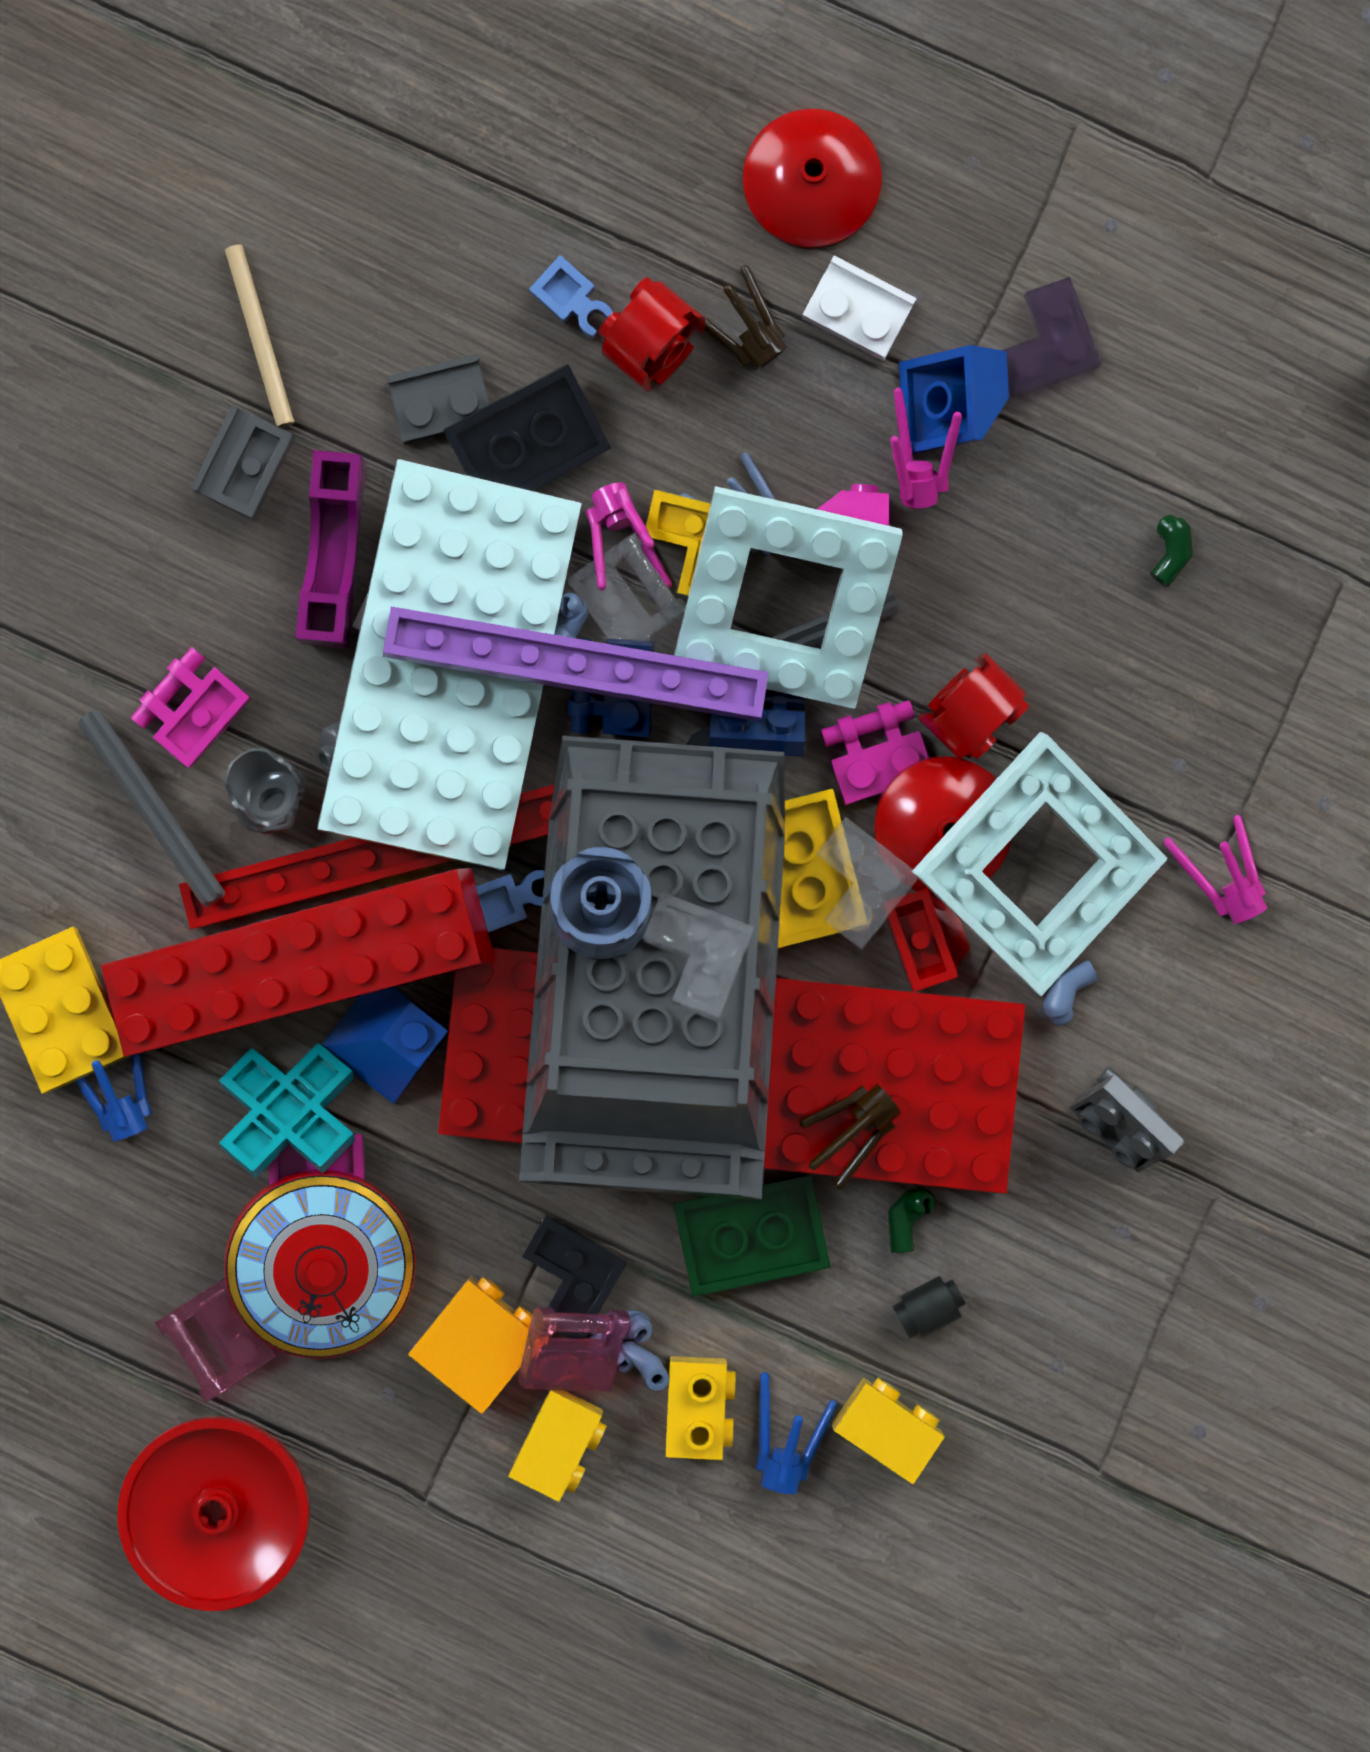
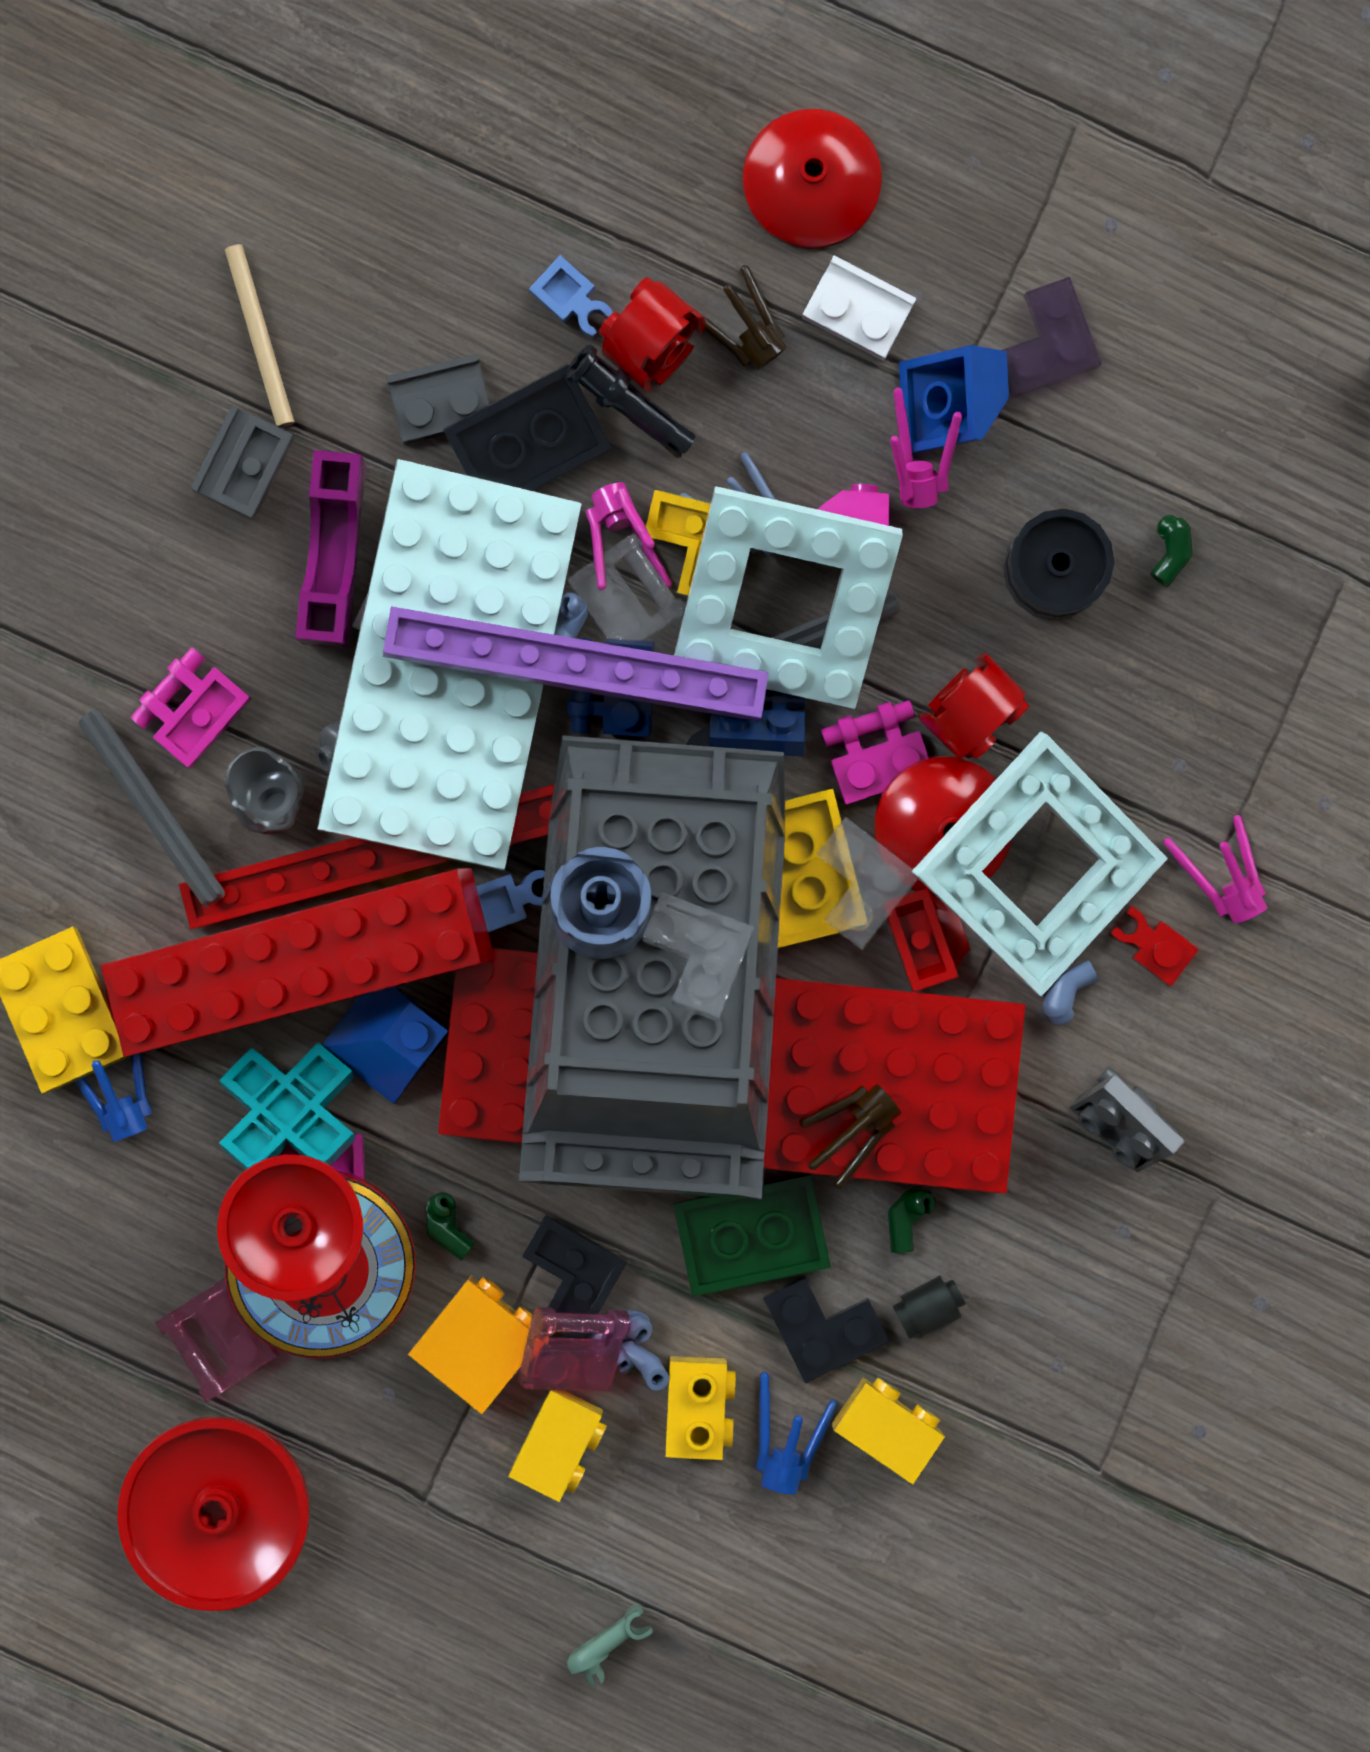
(255, 1235): none -> red dish
(442, 1228): none -> dark green arm
(595, 1650): none -> sand green piece
(614, 389): none -> black pin
(822, 1342): none -> black plate
(1085, 558): none -> black wheel
(1159, 949): none -> red plate

